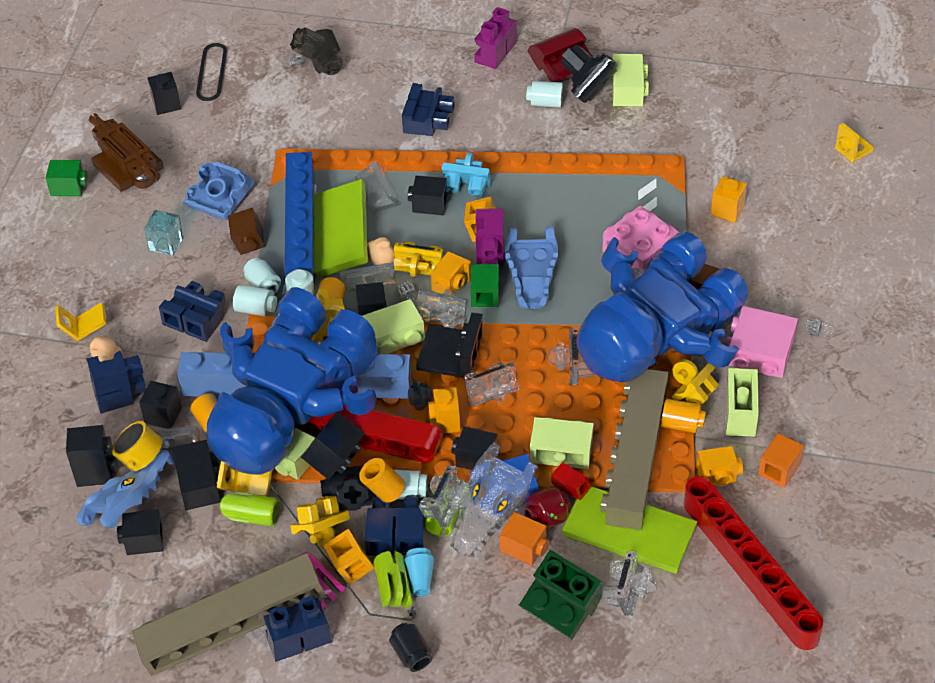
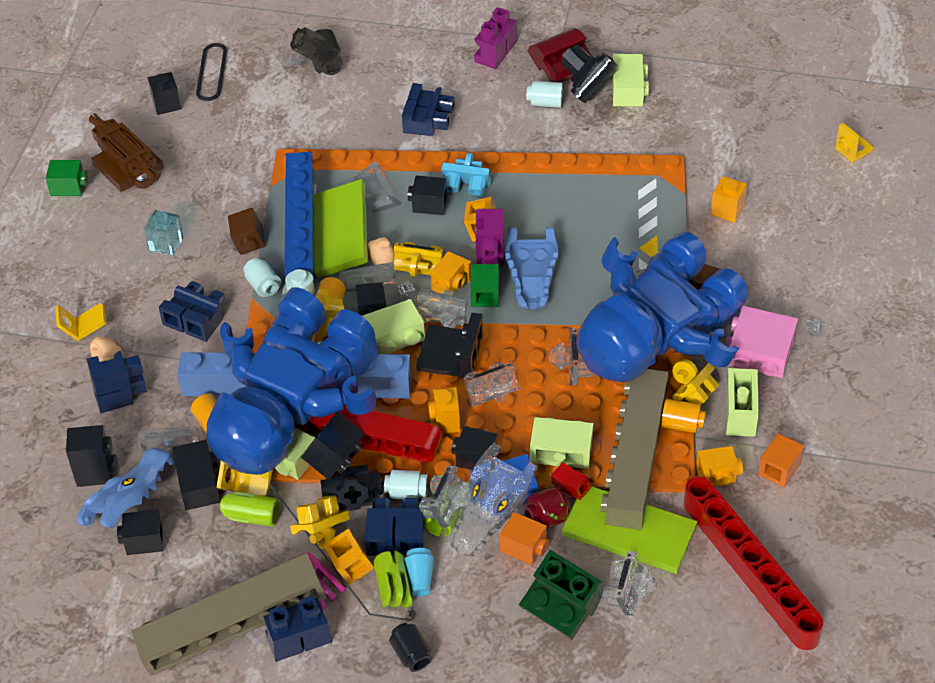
(137, 446): yellow piece -> none
(160, 404): black brick -> none
(218, 190): medium blue slope -> none
(254, 300): light aqua brick -> none
(382, 480): light orange brick -> none
(419, 395): black plate -> none
(641, 233): bright pink brick -> none

